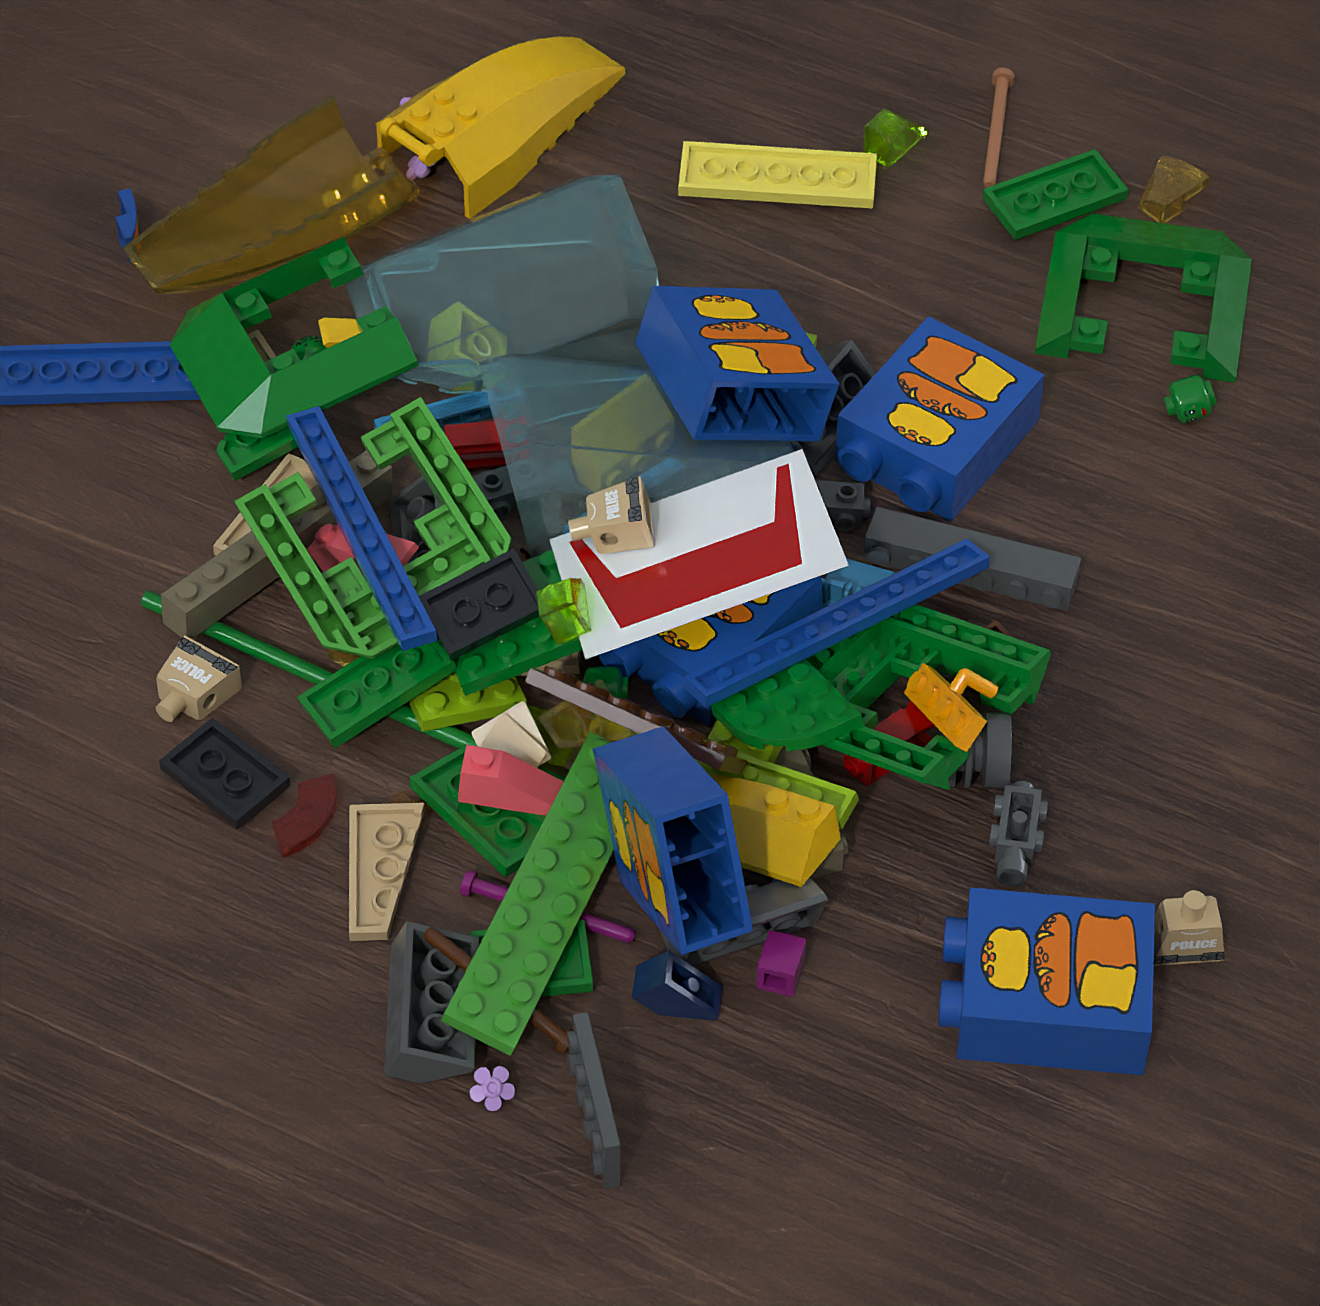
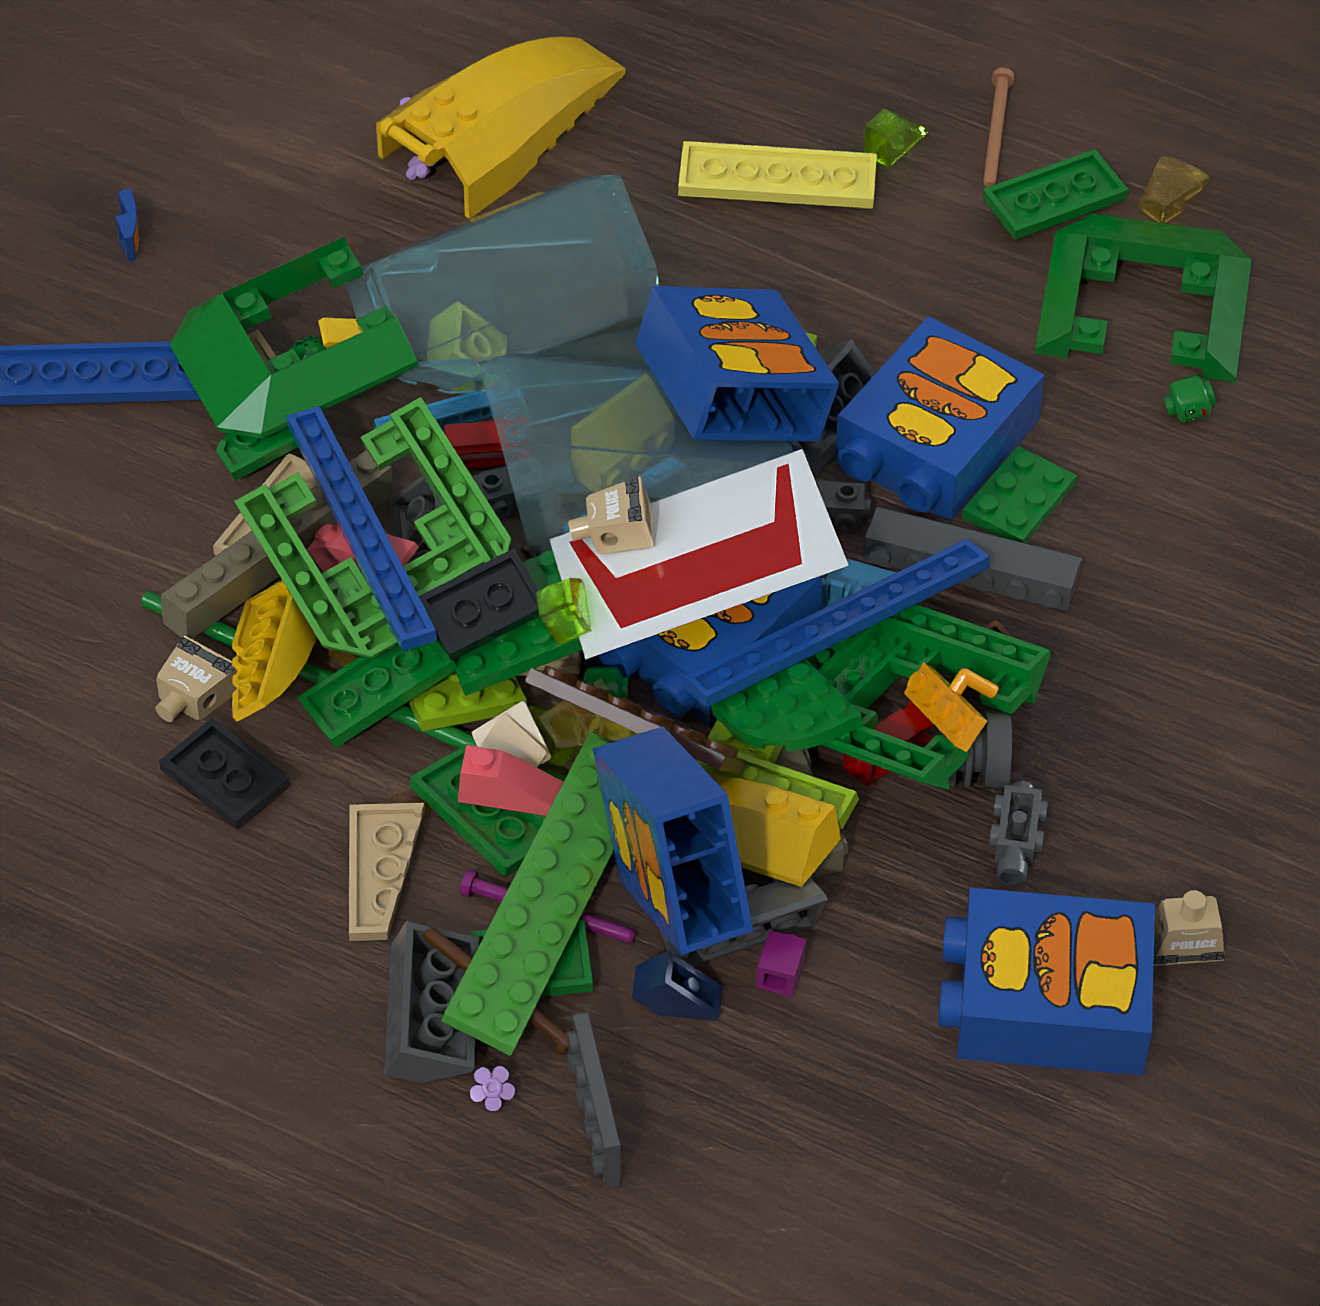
(270, 649): none -> yellow wedge
(278, 203): clear yellow windscreen -> none
(308, 816): clear red tile -> none
(1019, 496): none -> green plate

